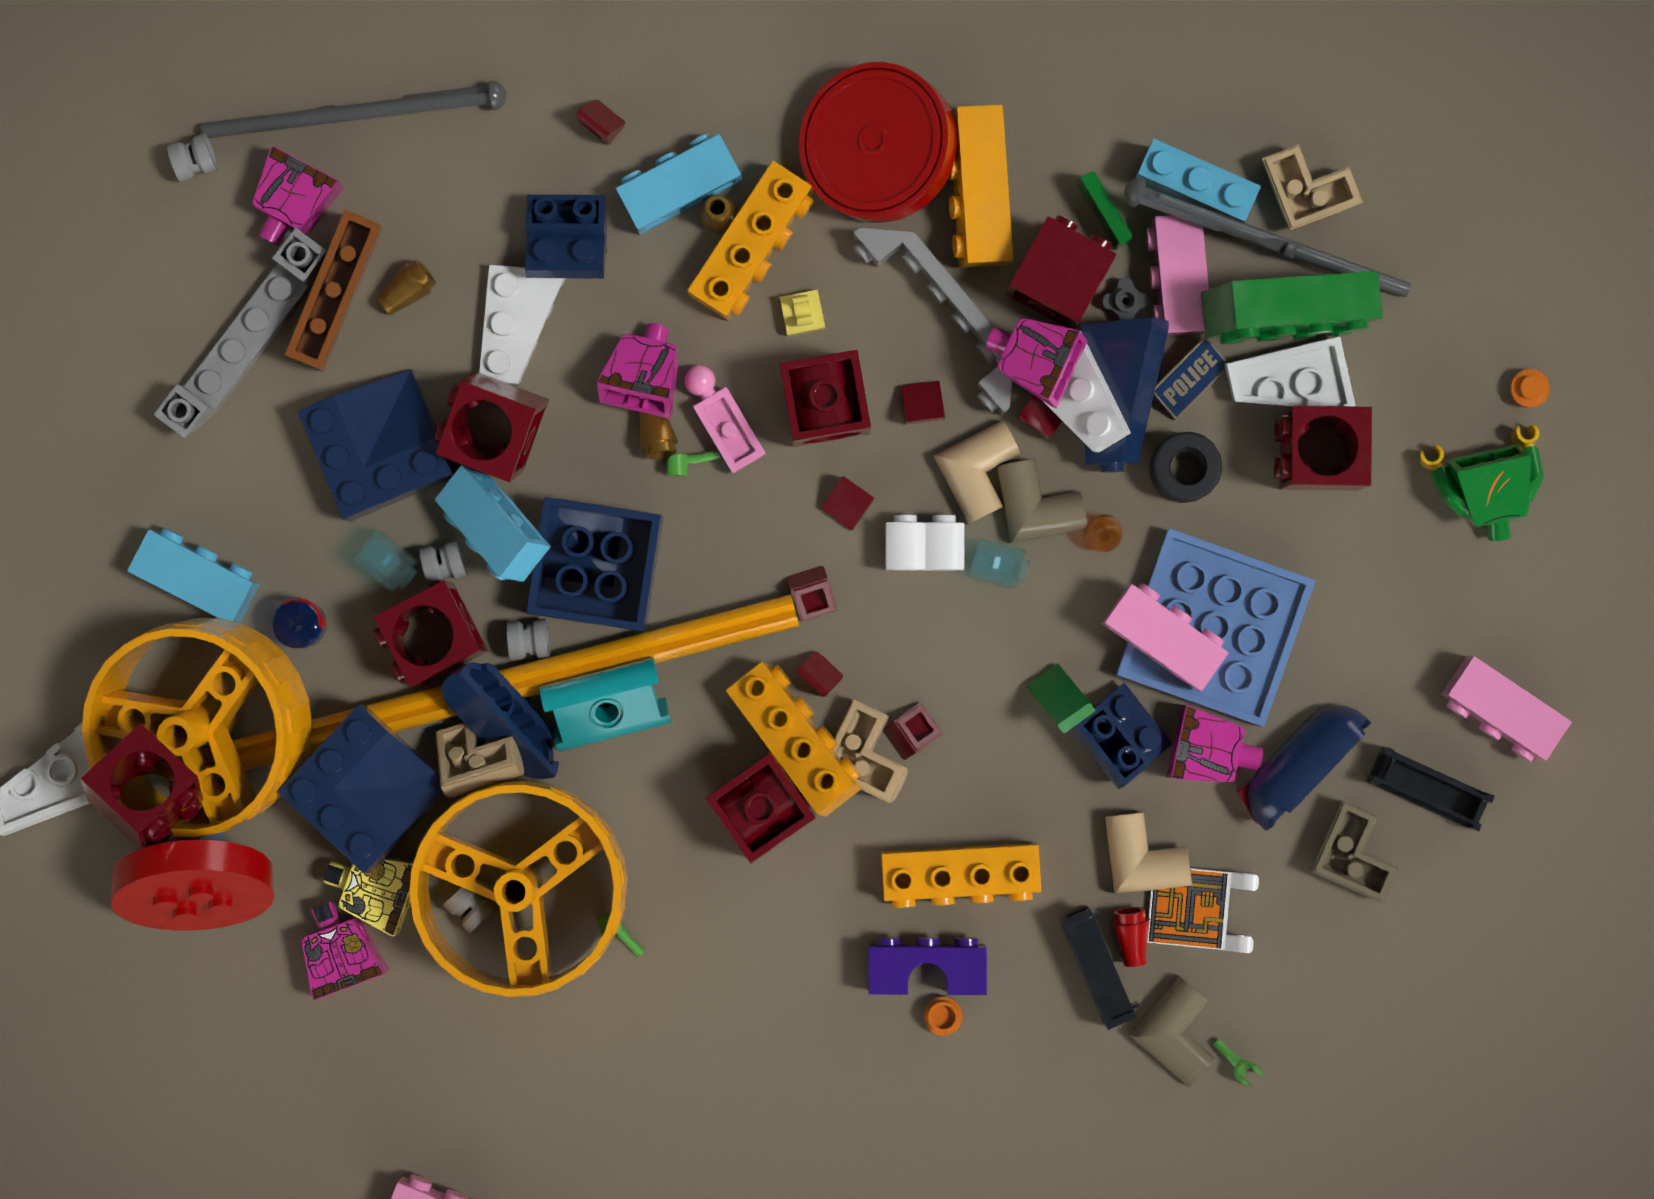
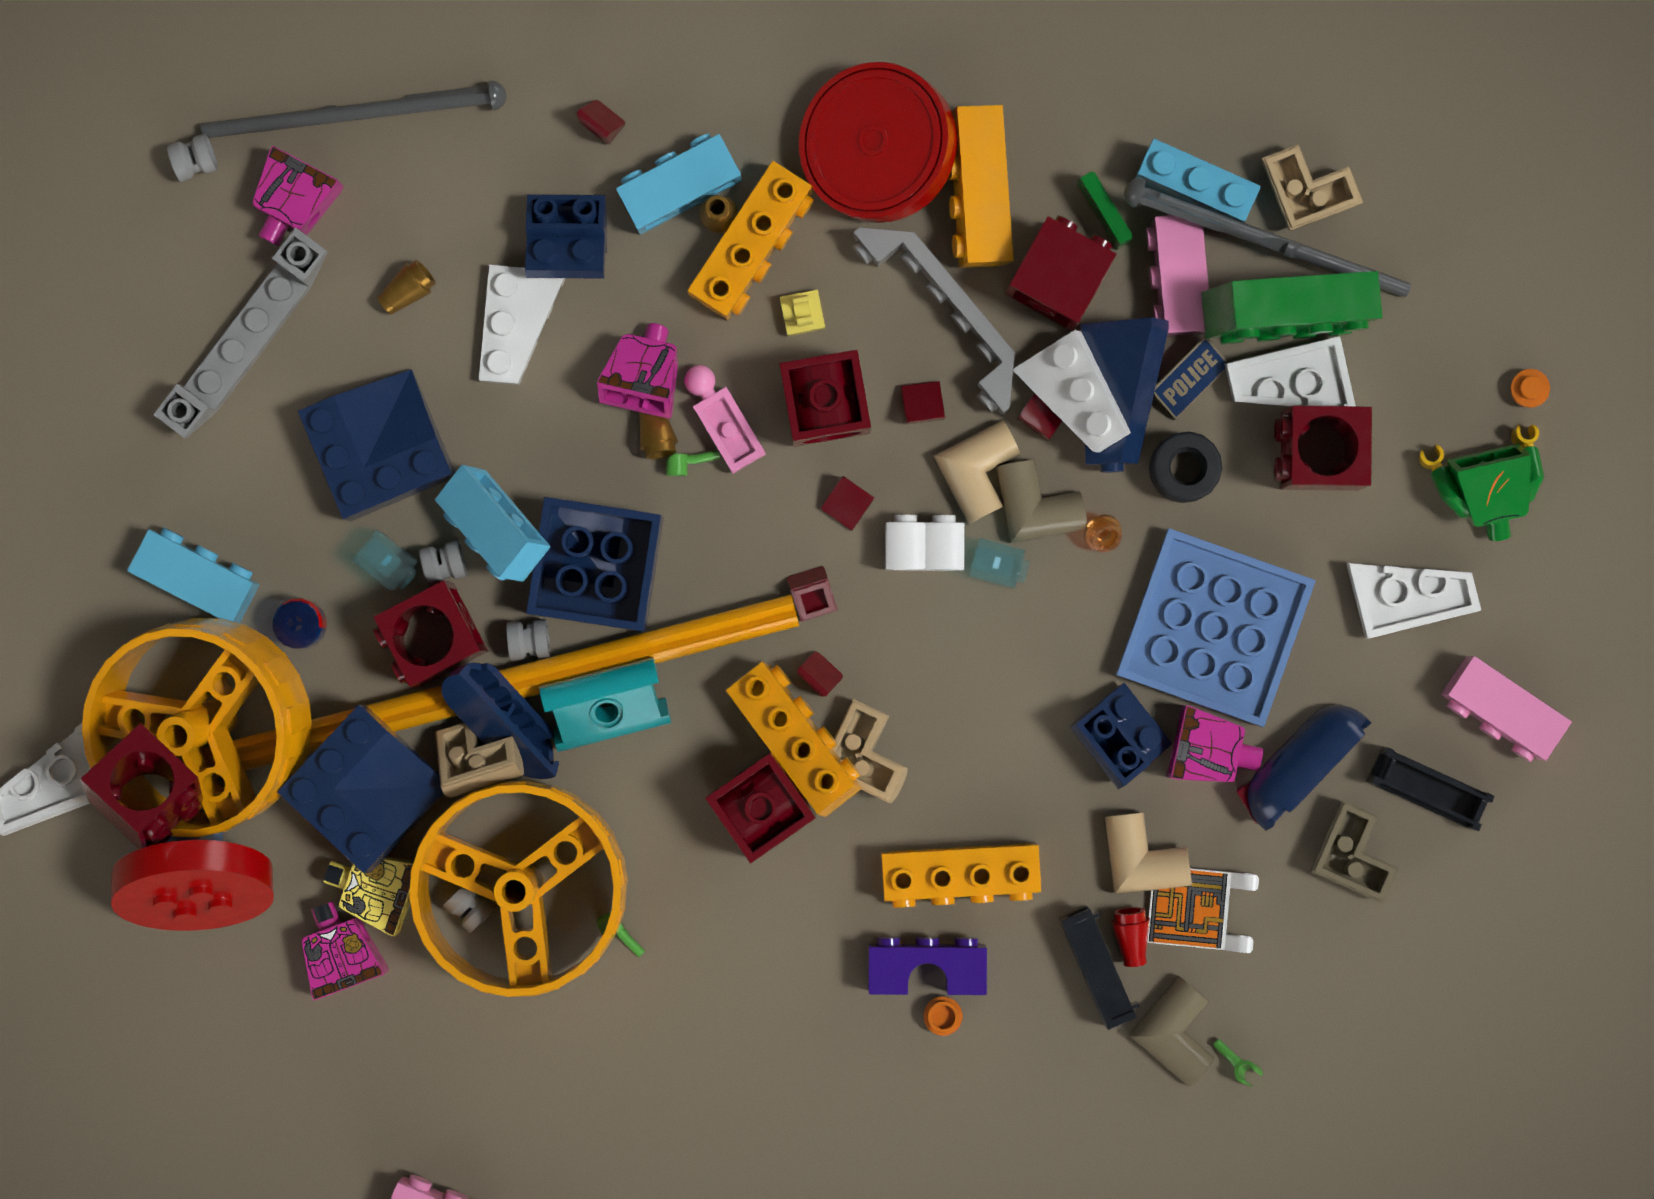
(333, 290): dark orange brick -> none
(523, 410): dark red brick -> none
(912, 731): dark red slope -> none
(1038, 357): dark pink torso -> none
(1060, 698): green tile -> none
(1125, 290): dark grey plate -> none
(1166, 636): bright pink brick -> none
(1406, 598): none -> white wing

